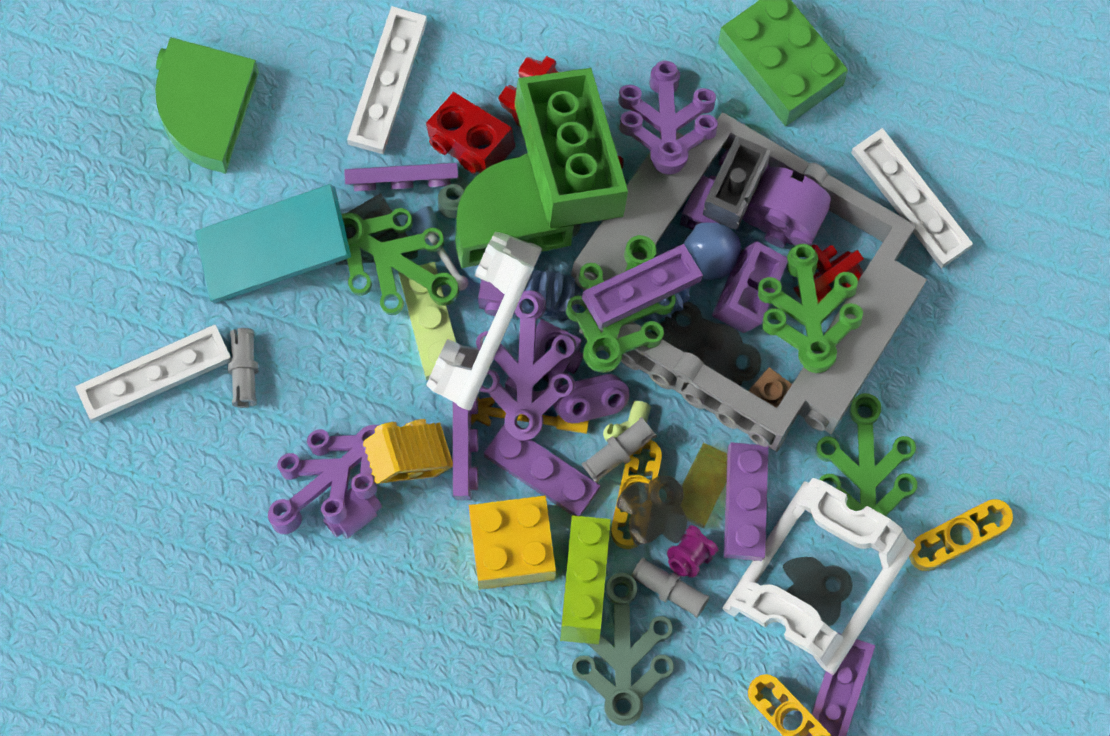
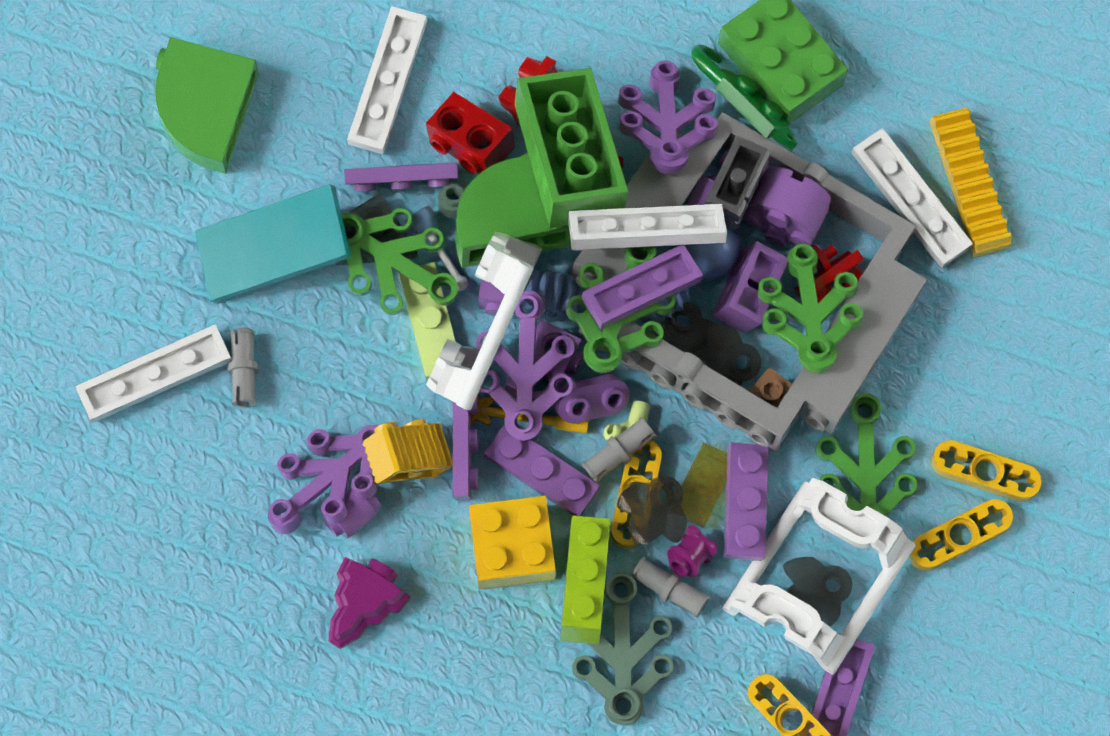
(363, 599): none -> magenta rock
(647, 226): none -> white plate
(743, 95): none -> green plate
(970, 182): none -> yellow gear
(1010, 487): none -> yellow beam

